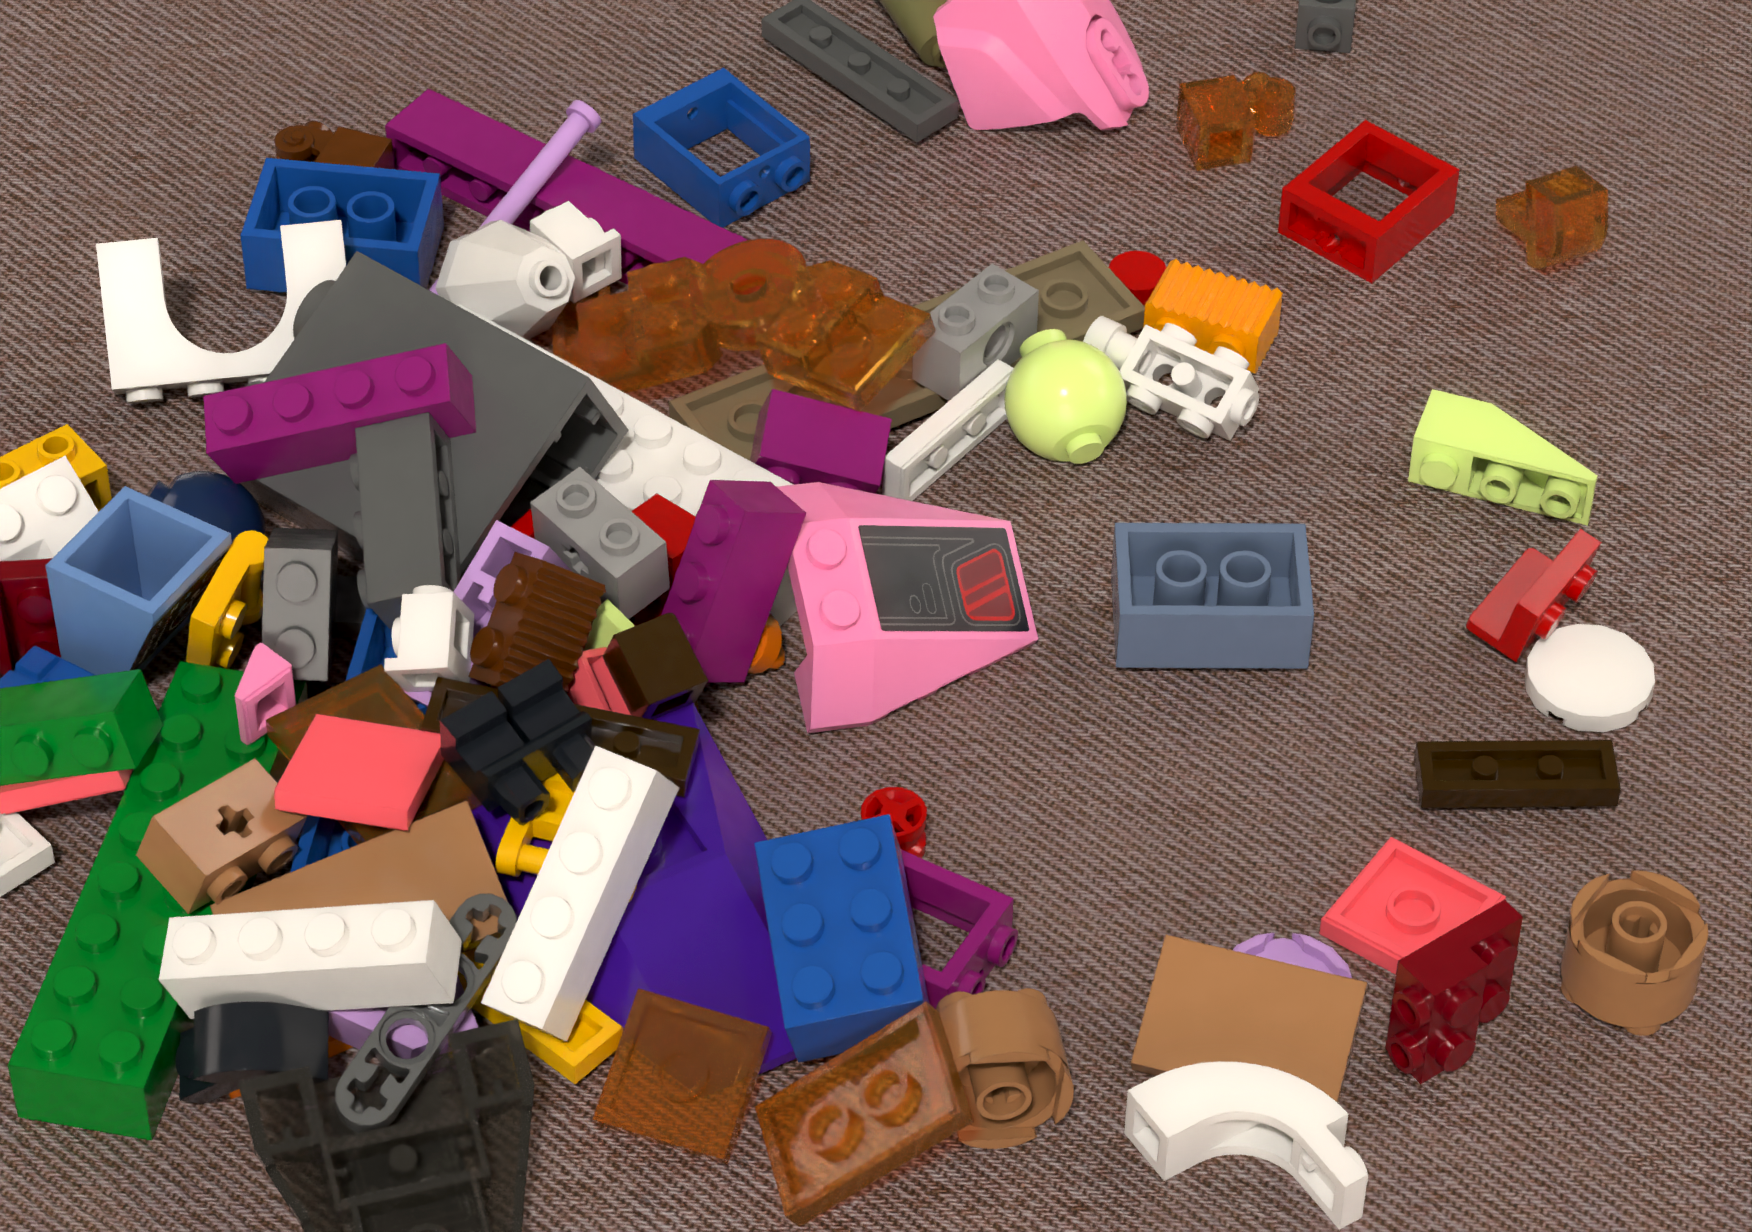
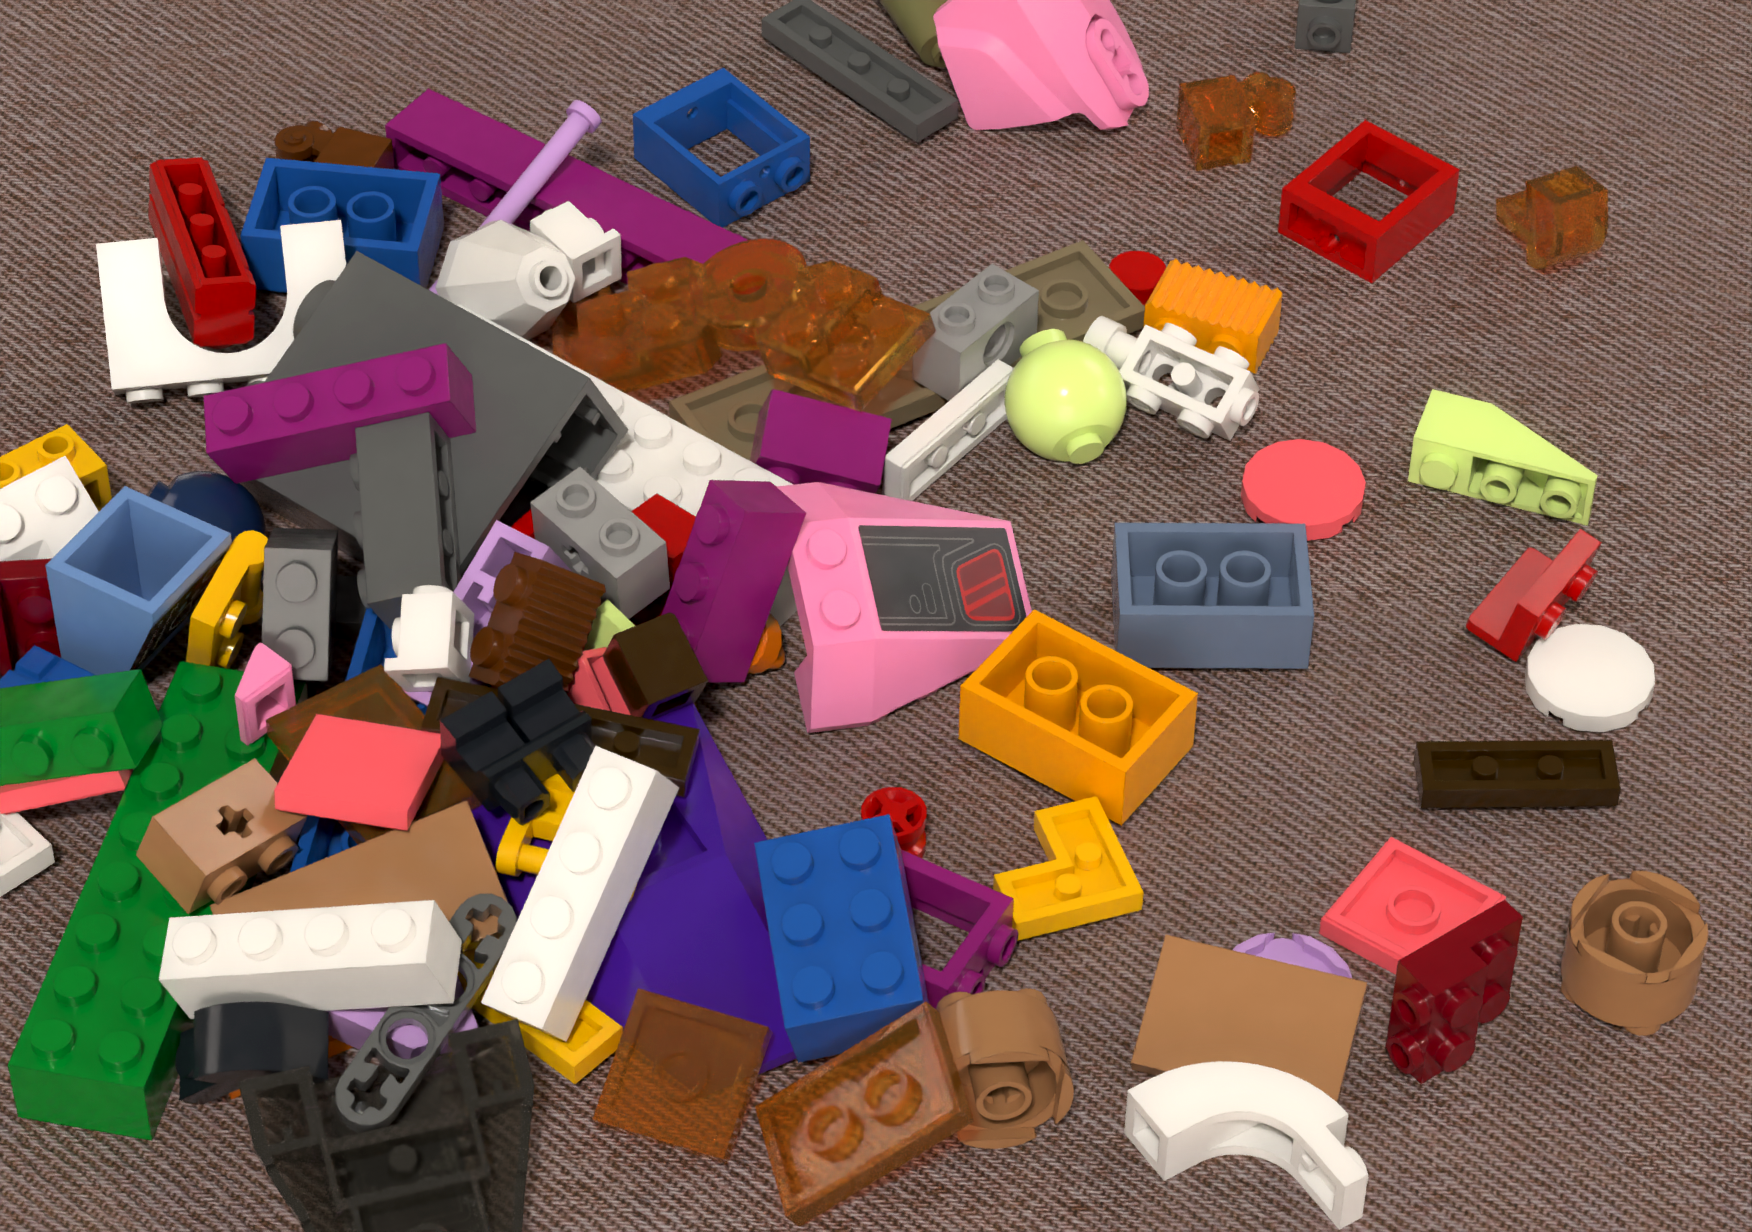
(201, 252): none -> red brick
(1077, 715): none -> light orange brick
(1082, 879): none -> yellow plate
(1304, 485): none -> coral tile

